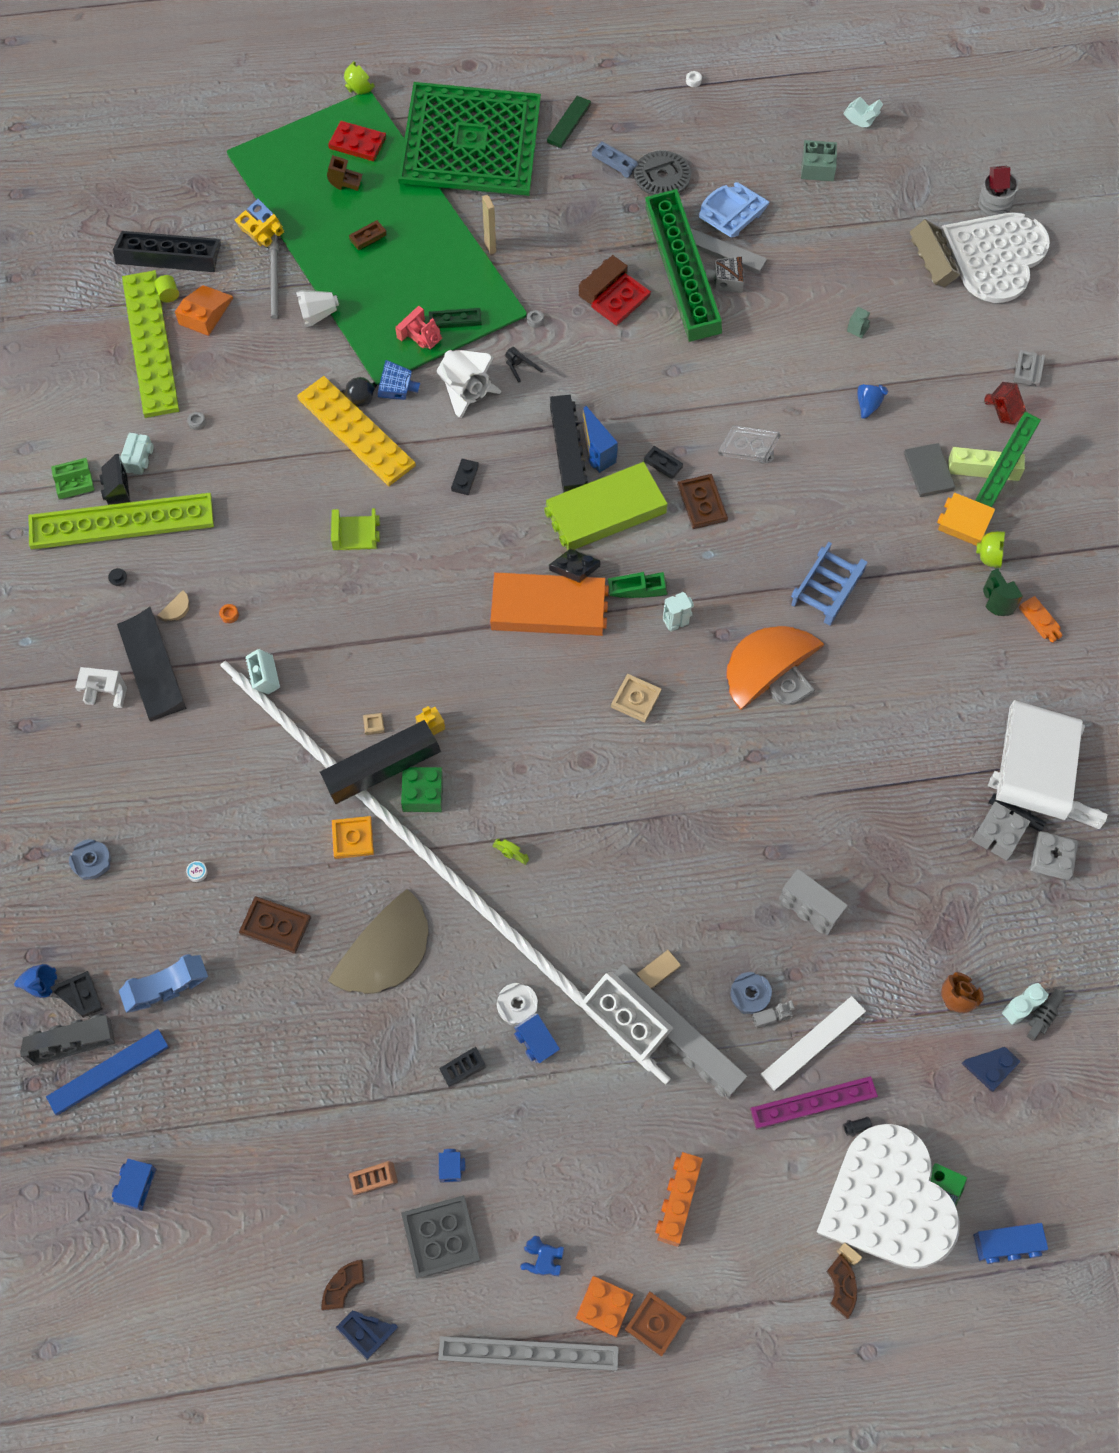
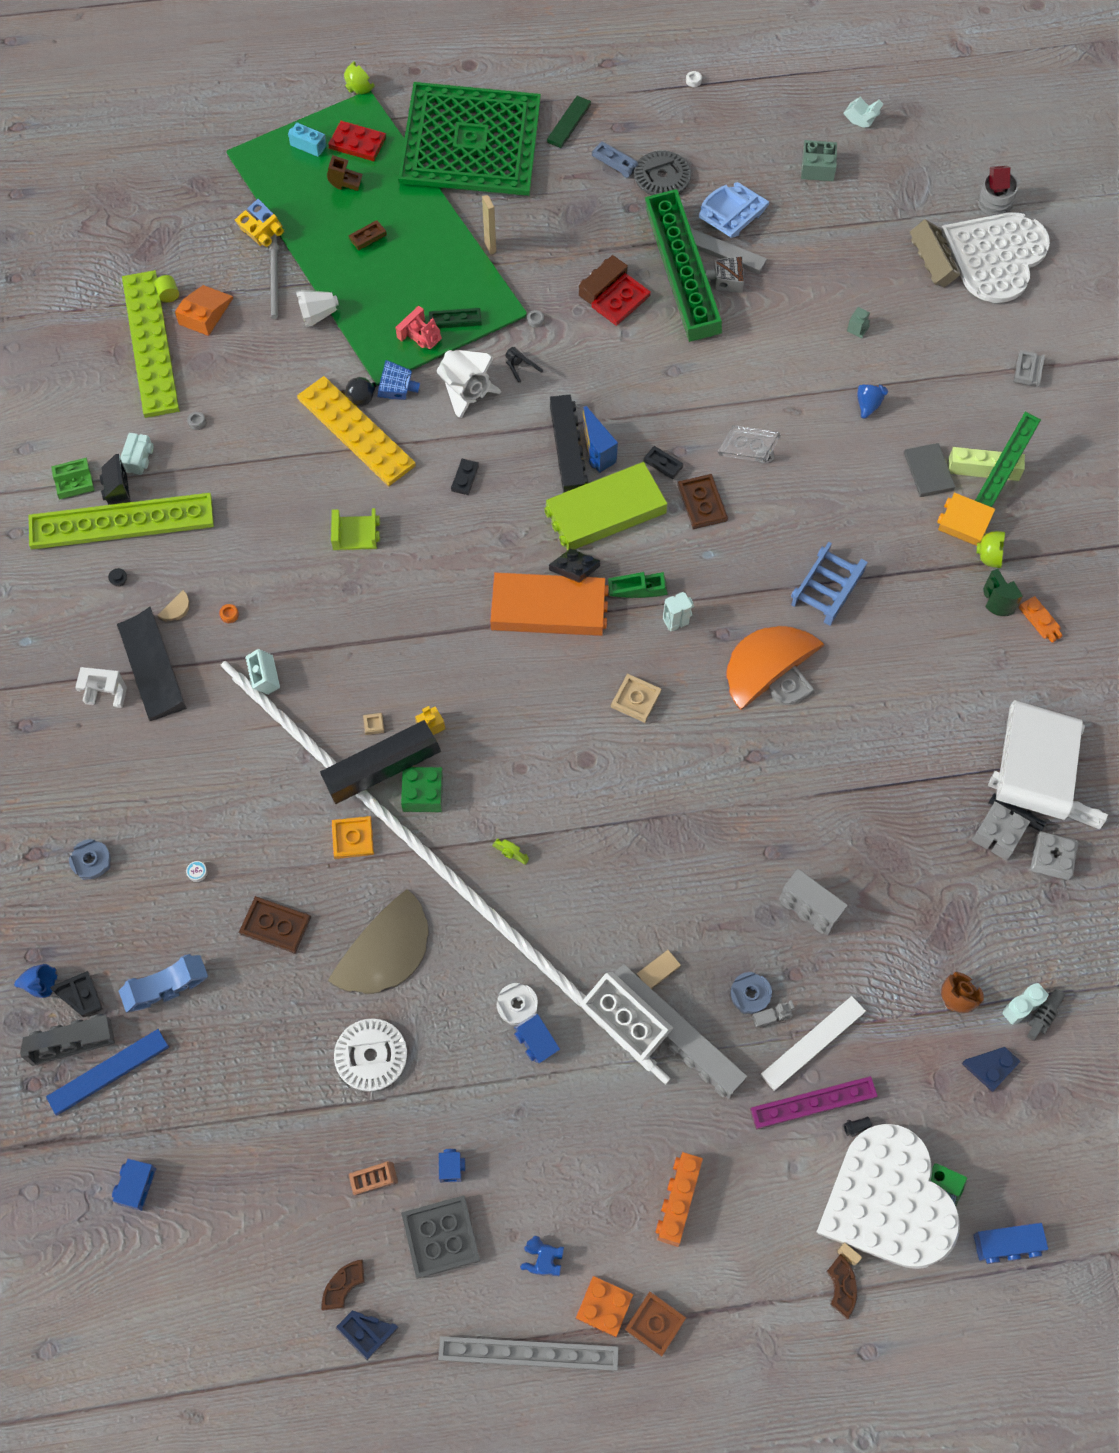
(166, 251): black arch -> none
(307, 139): none -> medium azure brick
(370, 1074): none -> white piece
(459, 1061): black slope -> none
(1007, 402): clear red brick -> none

